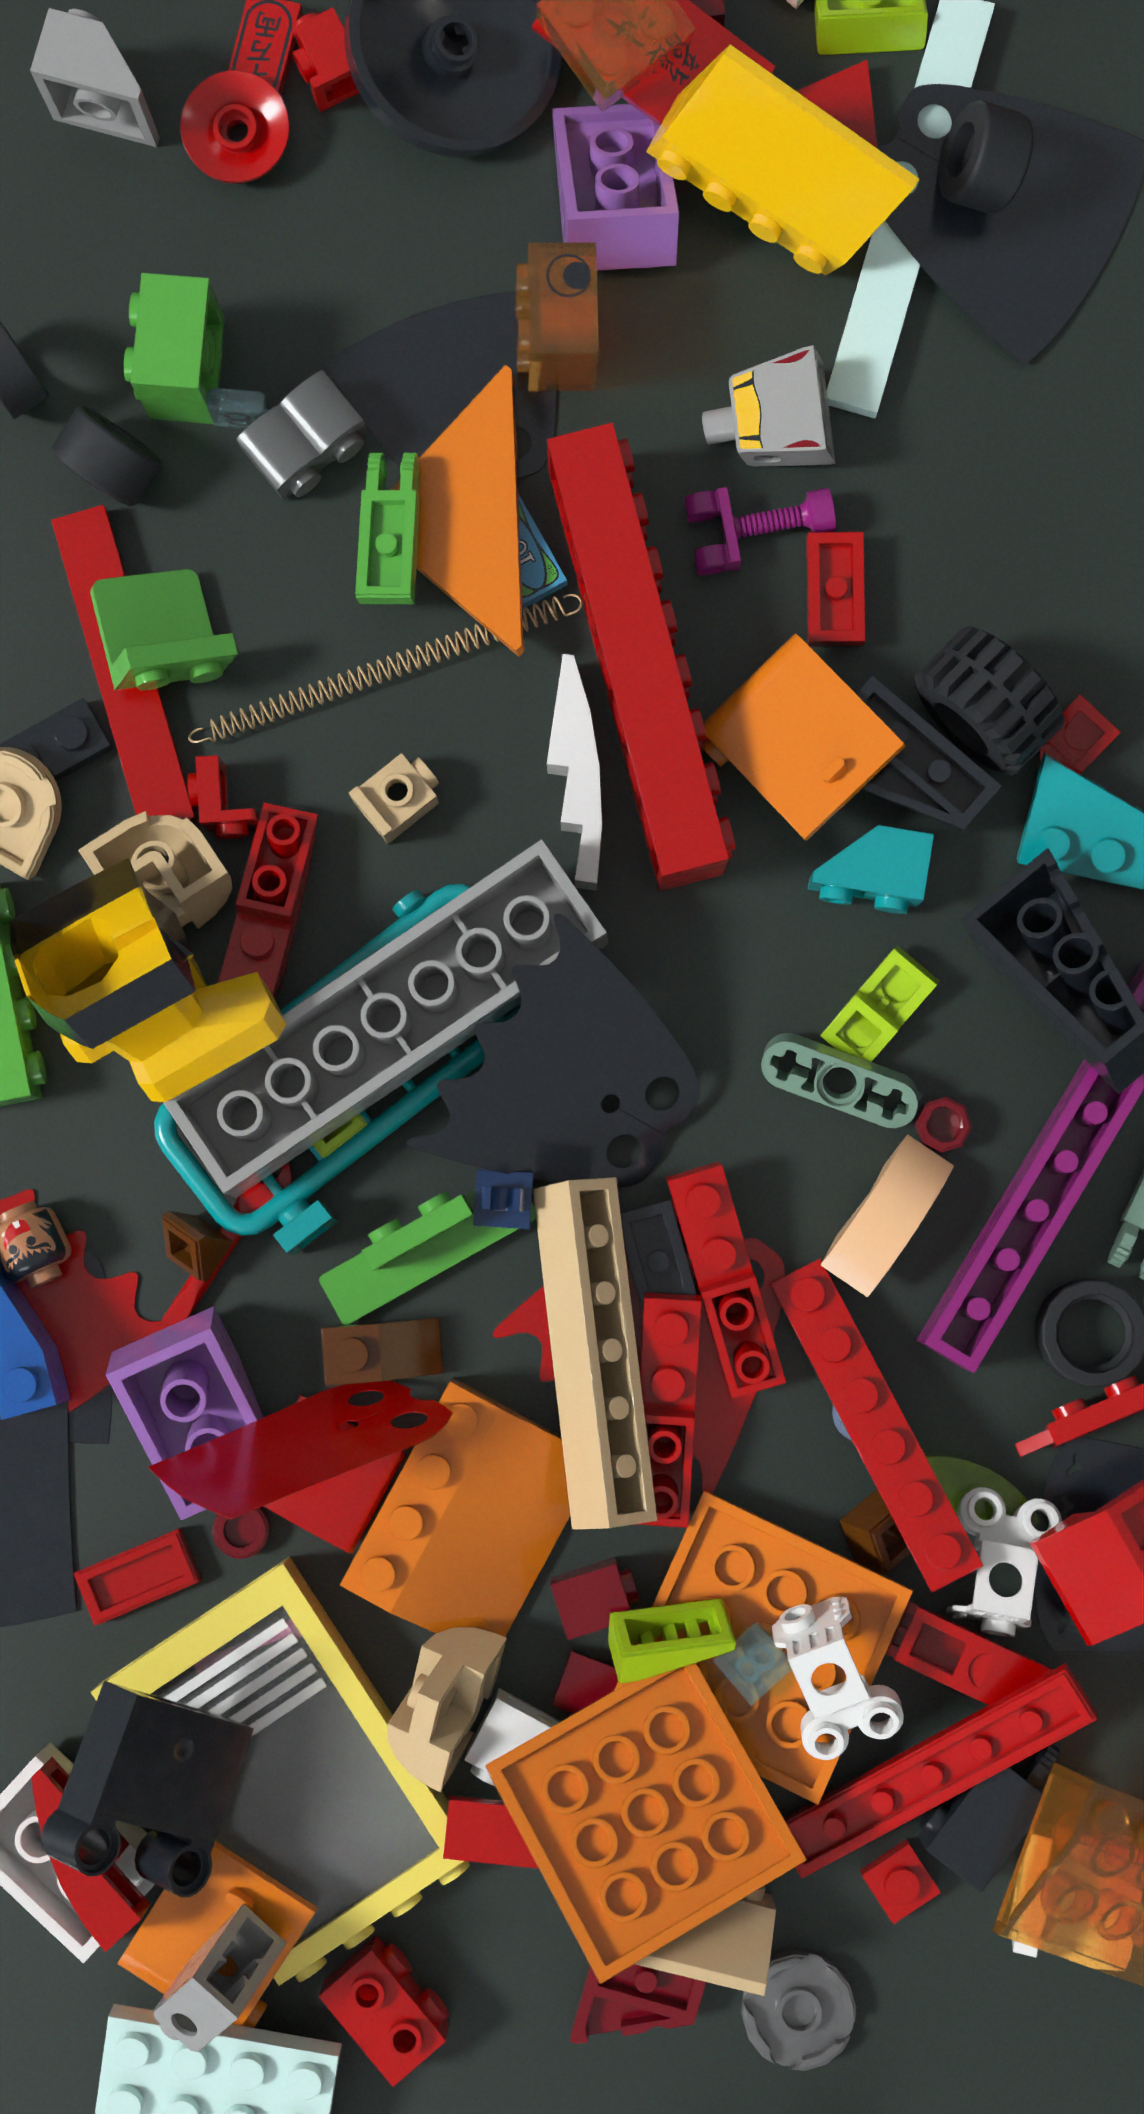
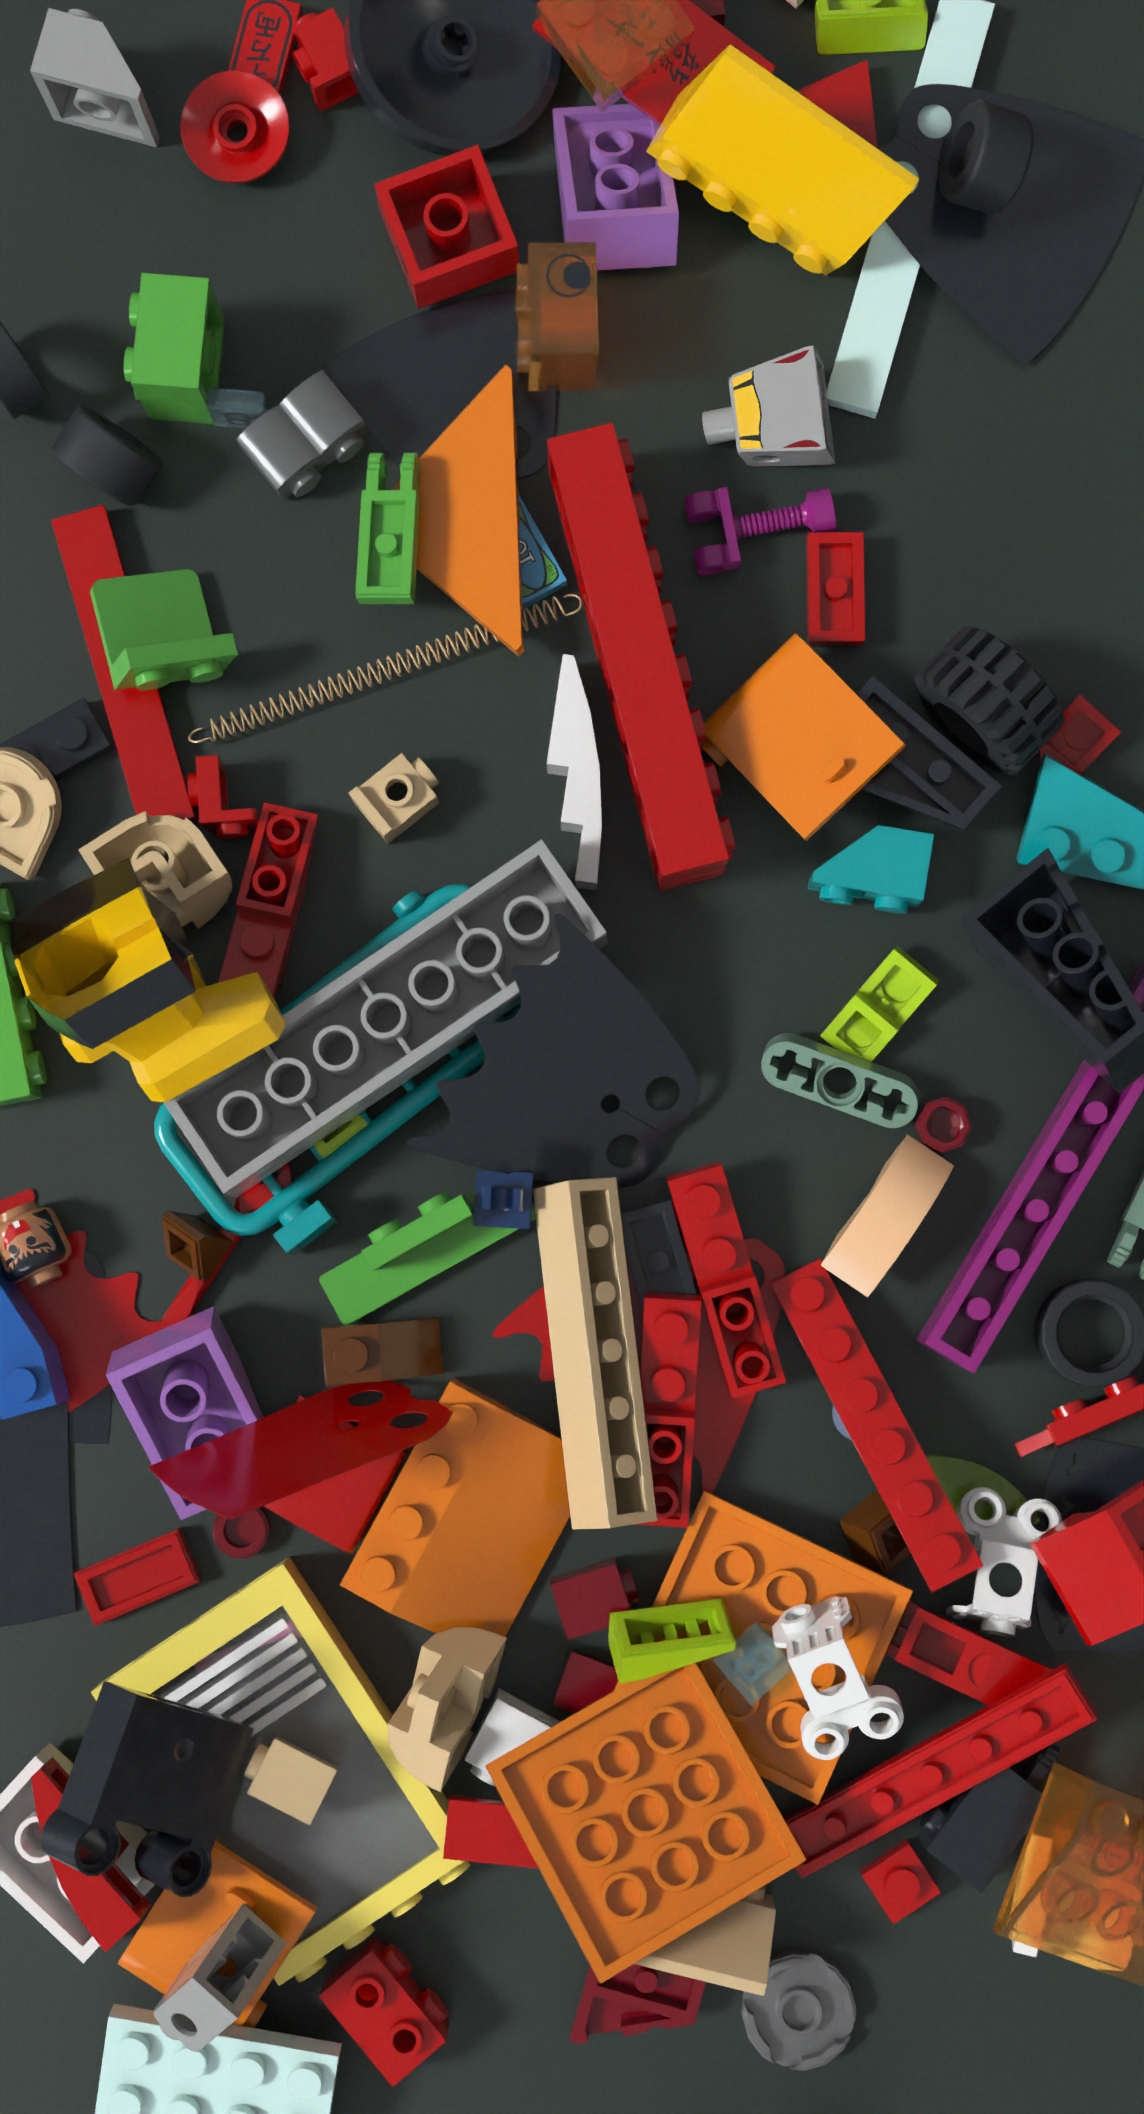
(289, 1779): none -> tan brick
(447, 226): none -> red brick

